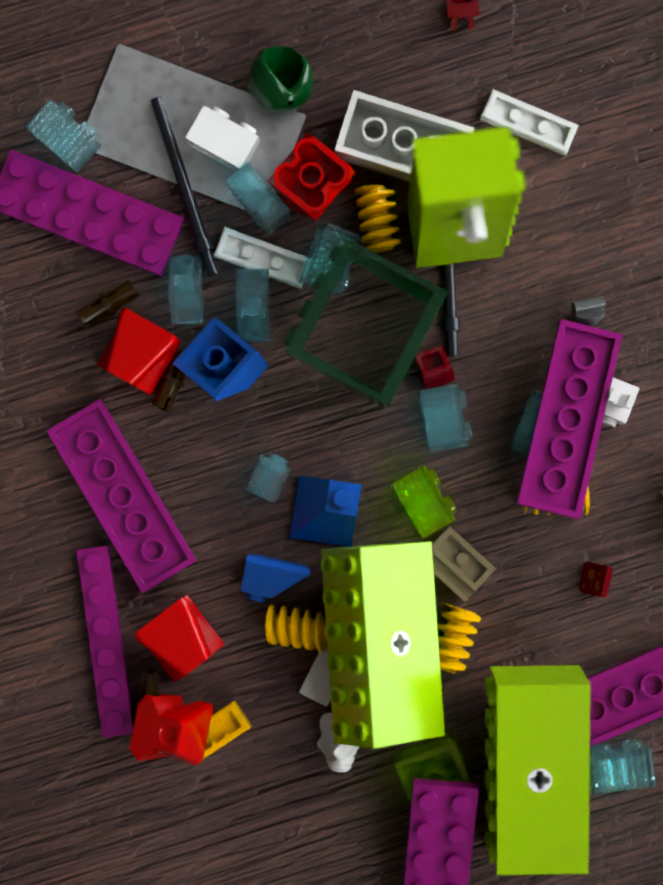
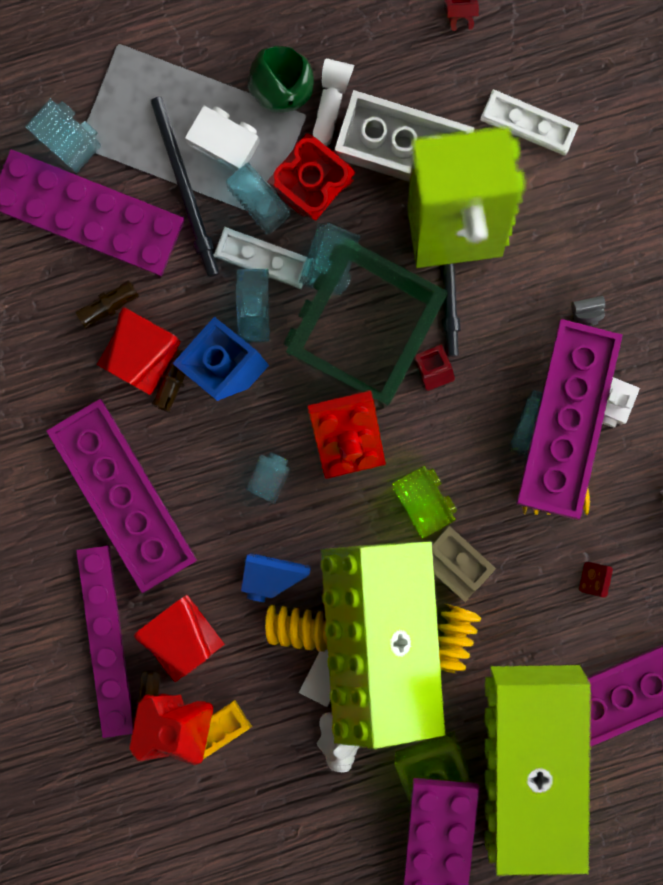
(186, 289): clear light blue slope -> none
(325, 511): blue slope -> none
(336, 79): none -> white piece
(347, 434): none -> red plate
(377, 218): yellow piece -> none
(444, 418): clear light blue brick -> none
(621, 767): clear light blue brick -> none

